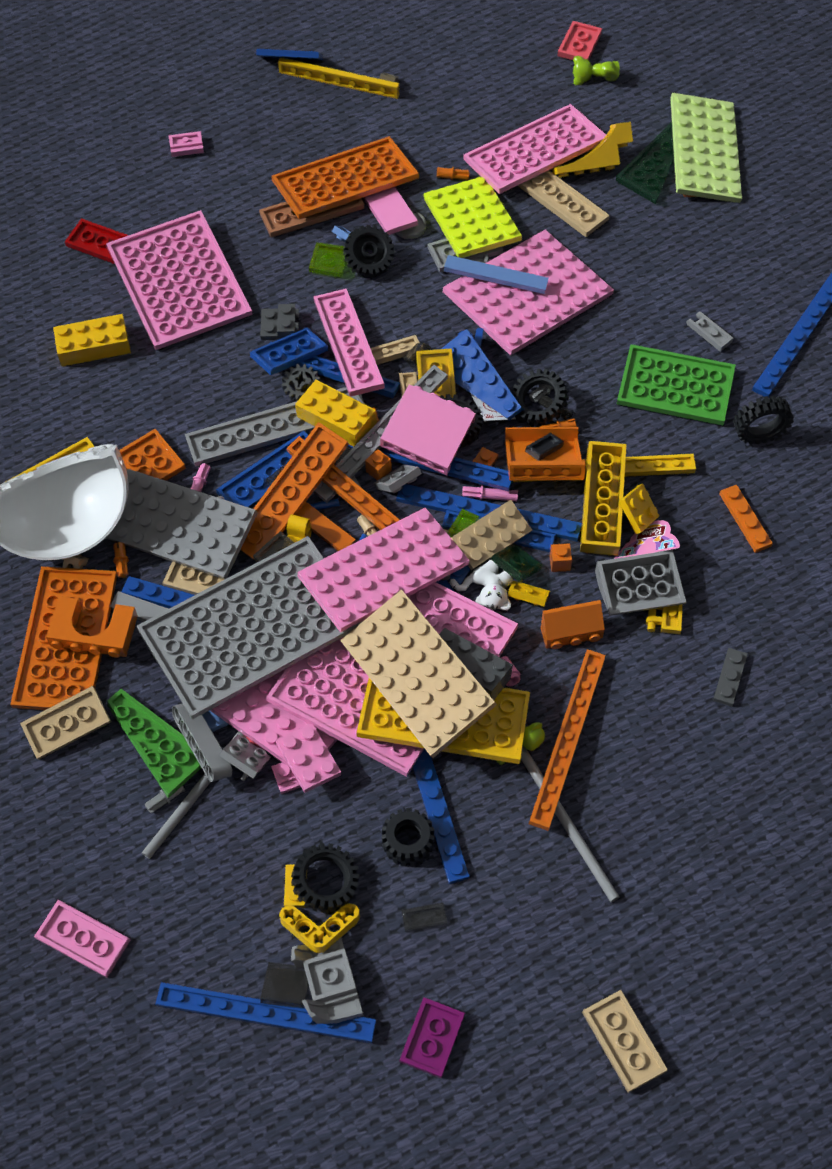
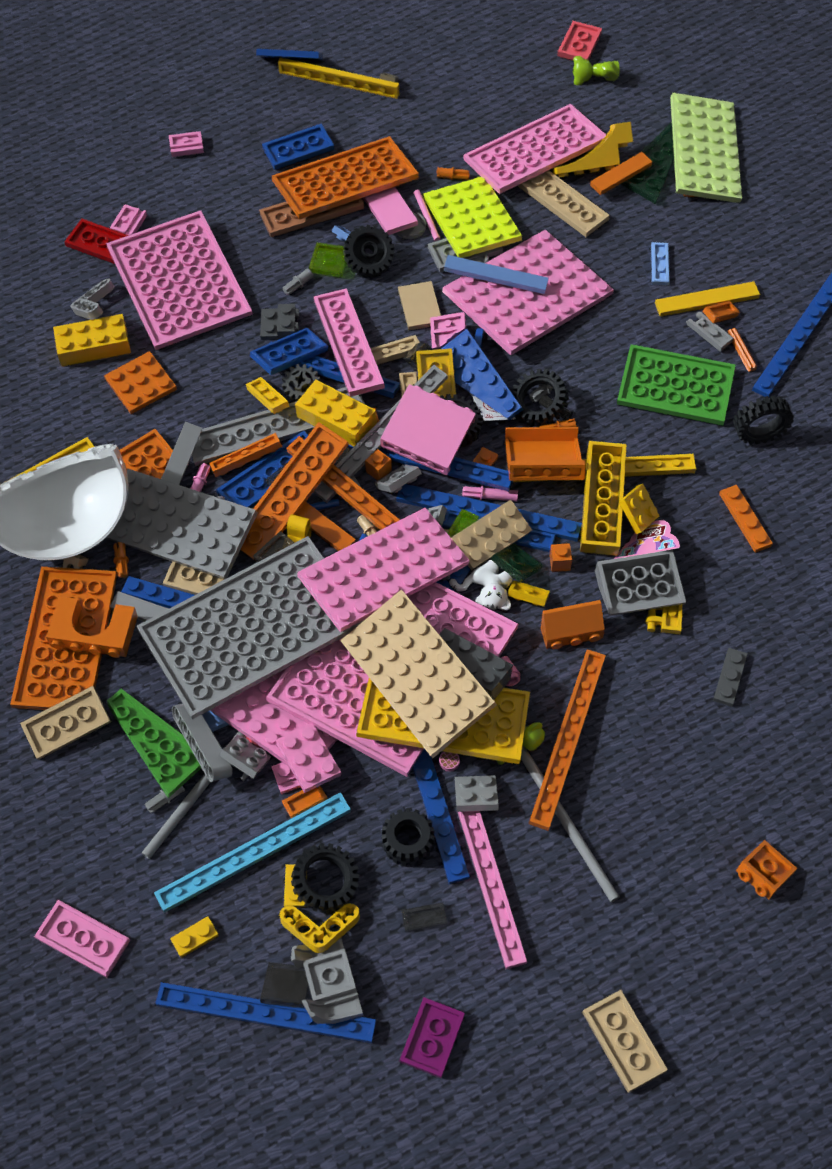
(86, 304): none -> light grey beam
(129, 220): none -> bright pink plate
(140, 382): none -> orange plate
(182, 453): none -> light grey tile
(194, 937): none -> yellow plate
(246, 454): none -> orange plate
(252, 852): none -> medium azure plate
(267, 395): none -> yellow plate
(298, 146): none -> blue plate
(298, 281): none -> light grey axle
(303, 801): none -> orange tile
(419, 304): none -> tan tile
(427, 216): none -> bright pink bar
(438, 513): none -> light grey plate
(446, 328): none -> bright pink wing
(449, 761): none -> tile
(476, 793): none -> light grey plate
(492, 889): none -> bright pink plate
(544, 446): black tile -> none
(621, 173): none -> orange tile
(660, 263): none -> light blue tile
(706, 298): none -> yellow tile
(721, 312): none -> orange tile
(742, 350): none -> orange axle
(765, 870): none -> orange plate

